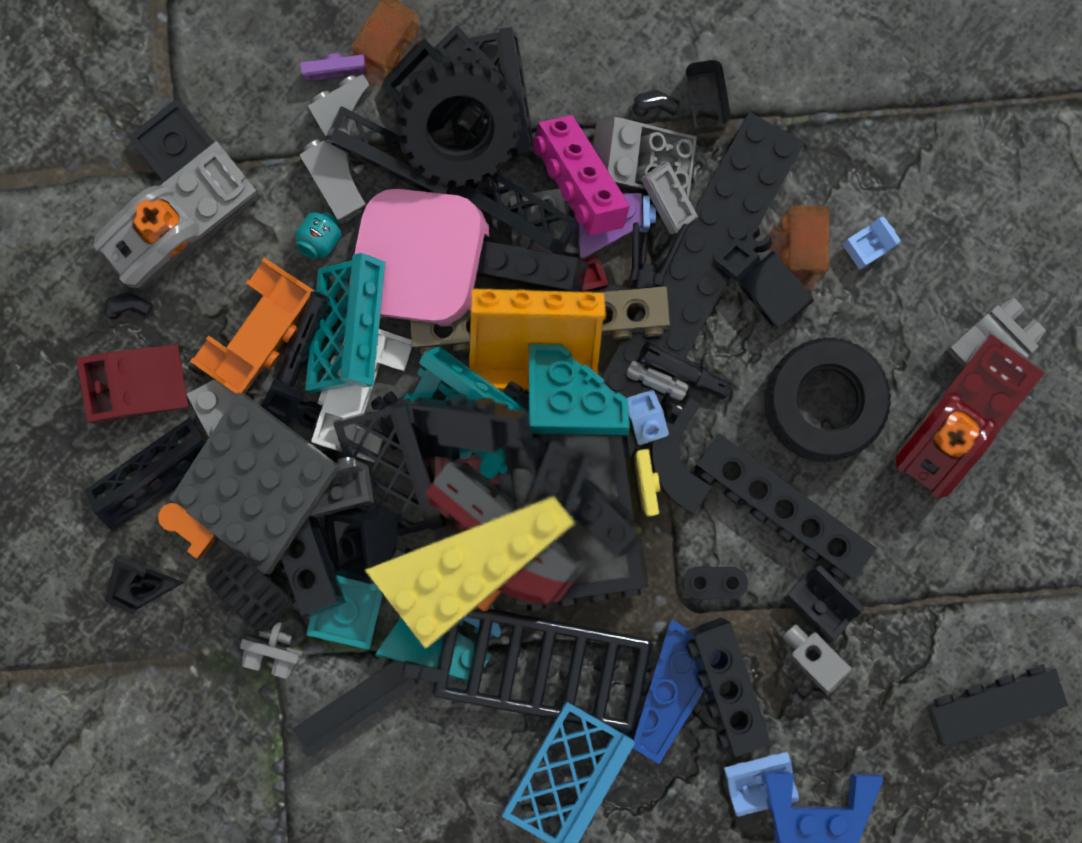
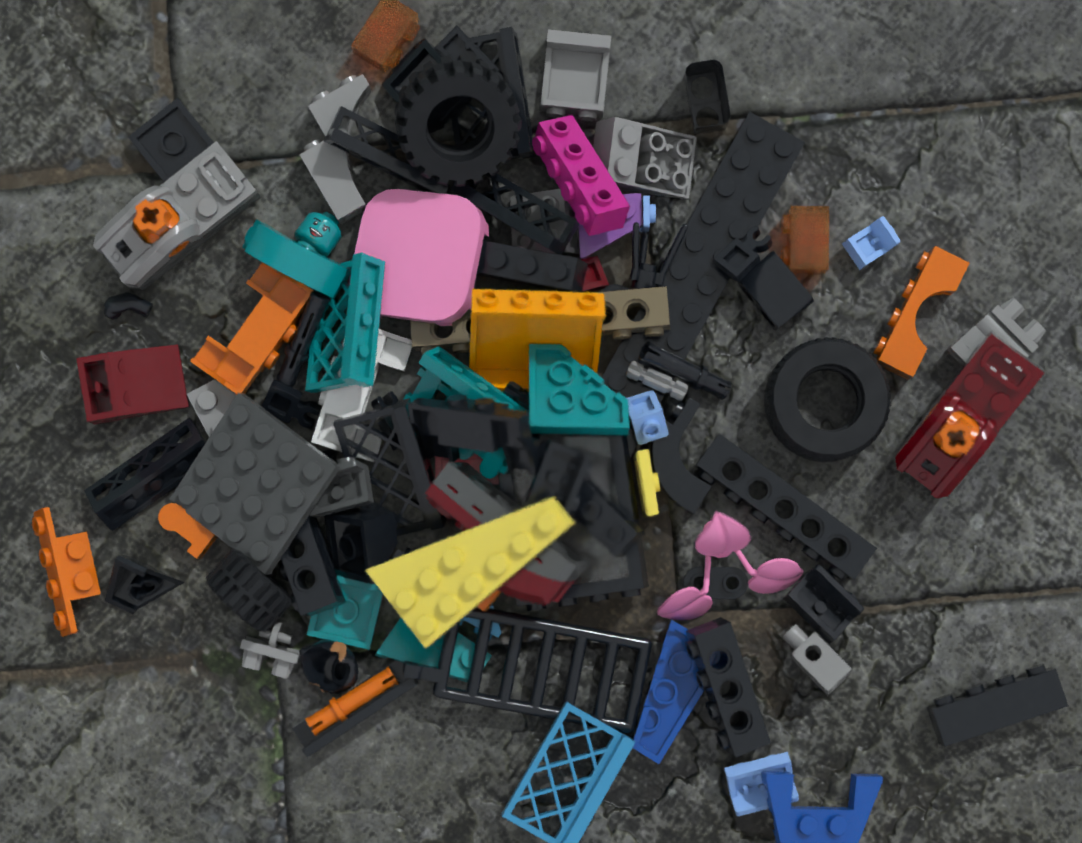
(68, 569): none -> orange bracket
(293, 259): none -> teal arch
(329, 666): none -> black hair
(333, 67): medium lavender plate -> none
(351, 701): none -> orange pin
(575, 74): none -> light grey panel
(652, 100): black arm -> none
(669, 197): light grey plate -> none
(720, 539): none -> bright pink plant
(902, 348): none -> orange arch

